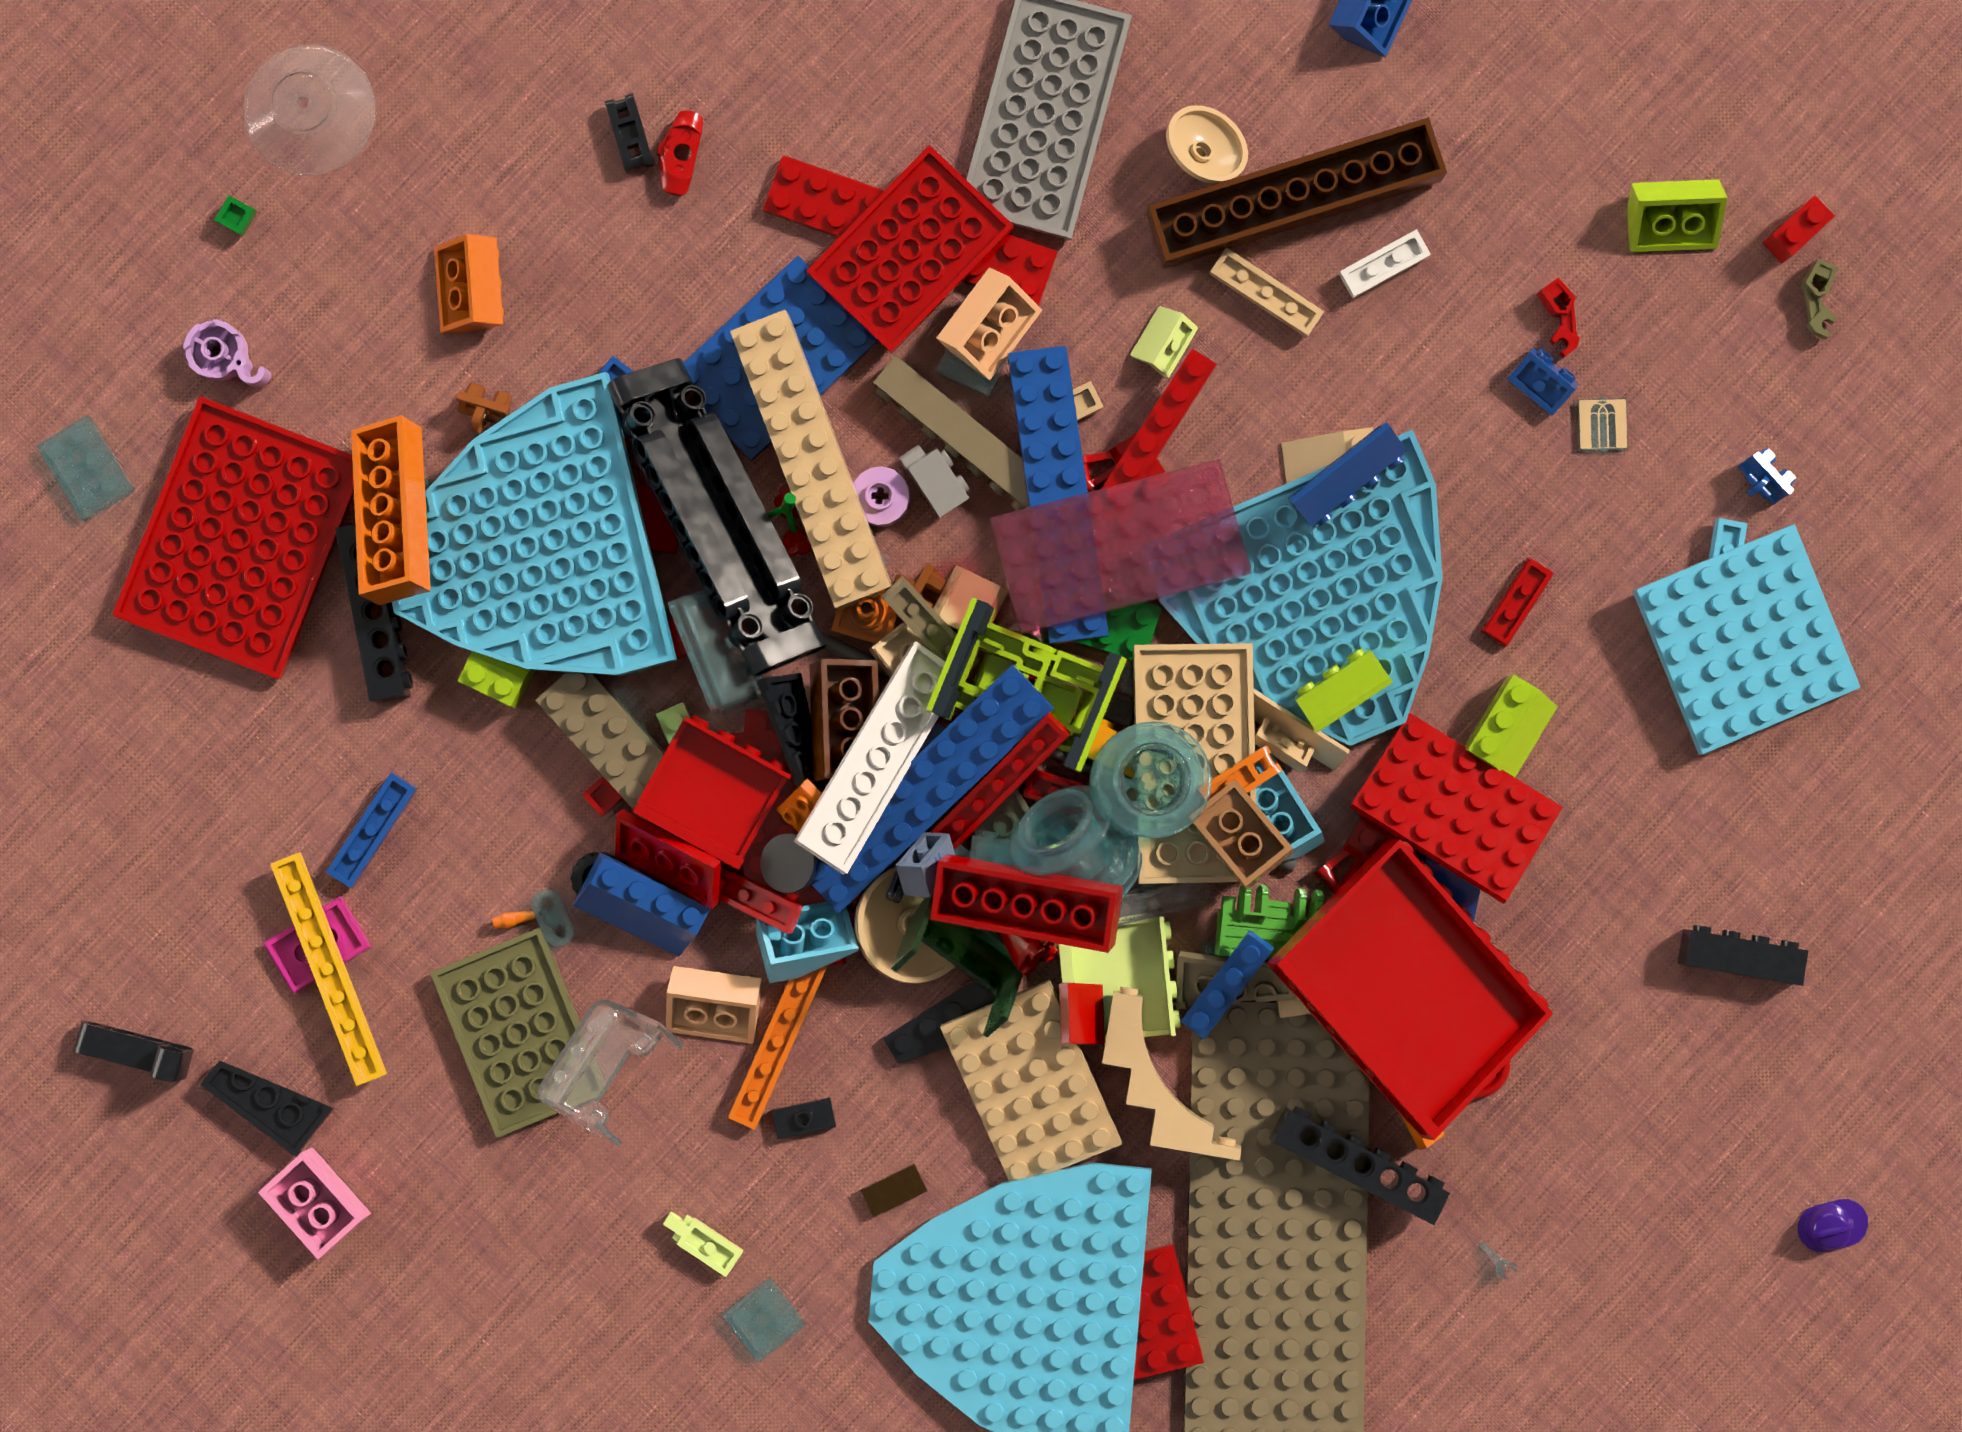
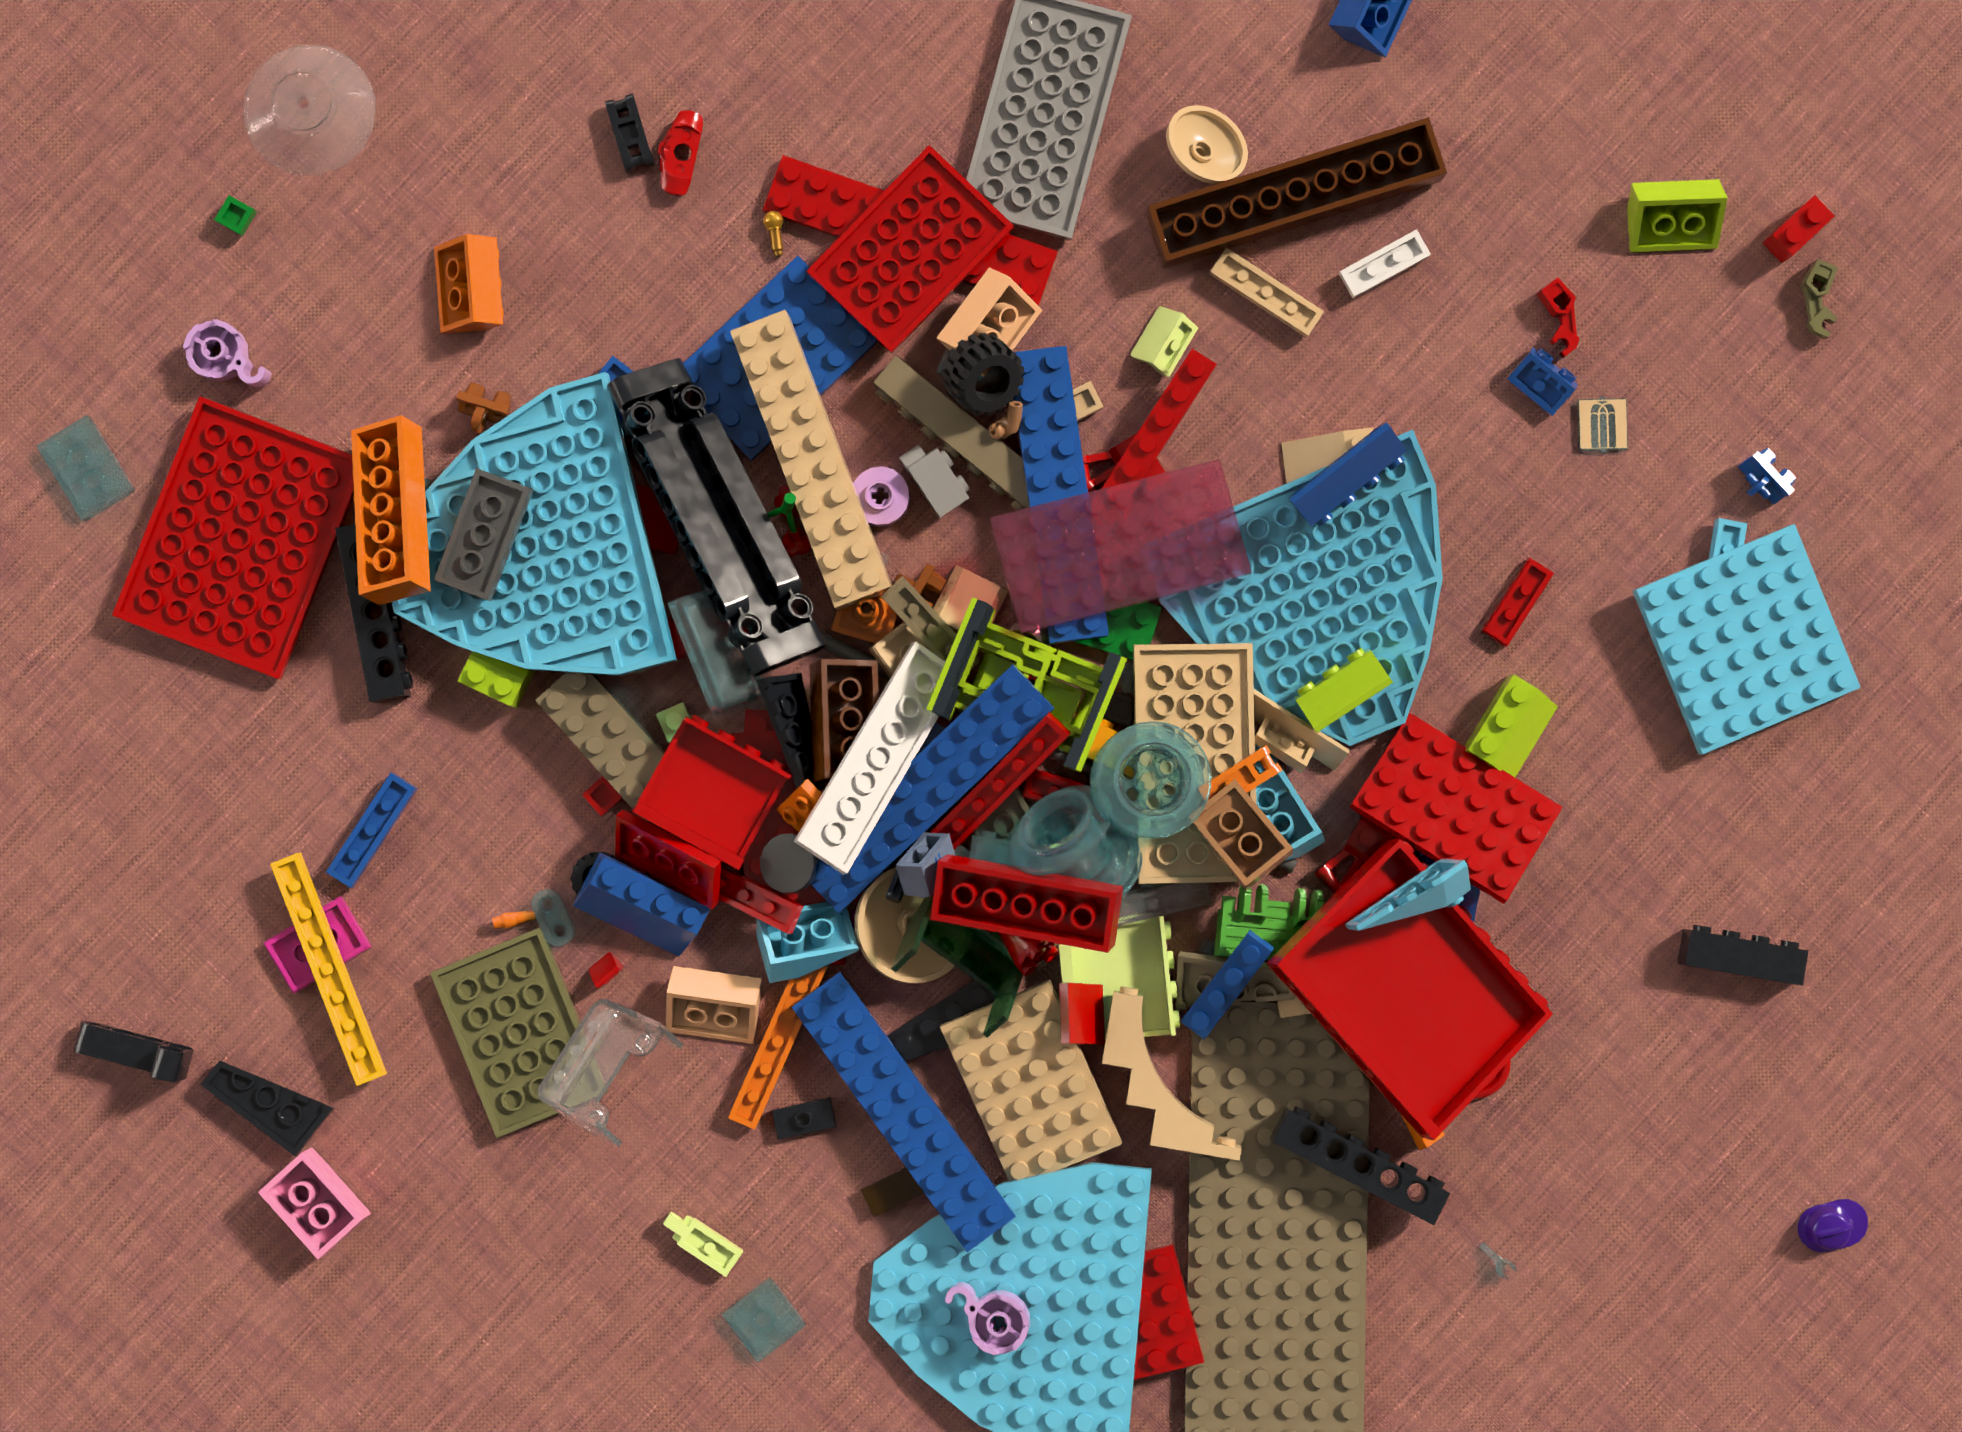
(483, 534): none -> dark grey plate
(605, 970): none -> red slope
(773, 222): none -> piece
(904, 1112): none -> blue plate
(970, 361): none -> black tyre
(982, 1310): none -> lavender piece
(1009, 424): none -> medium nougat arm
(1431, 889): none -> medium azure wedge

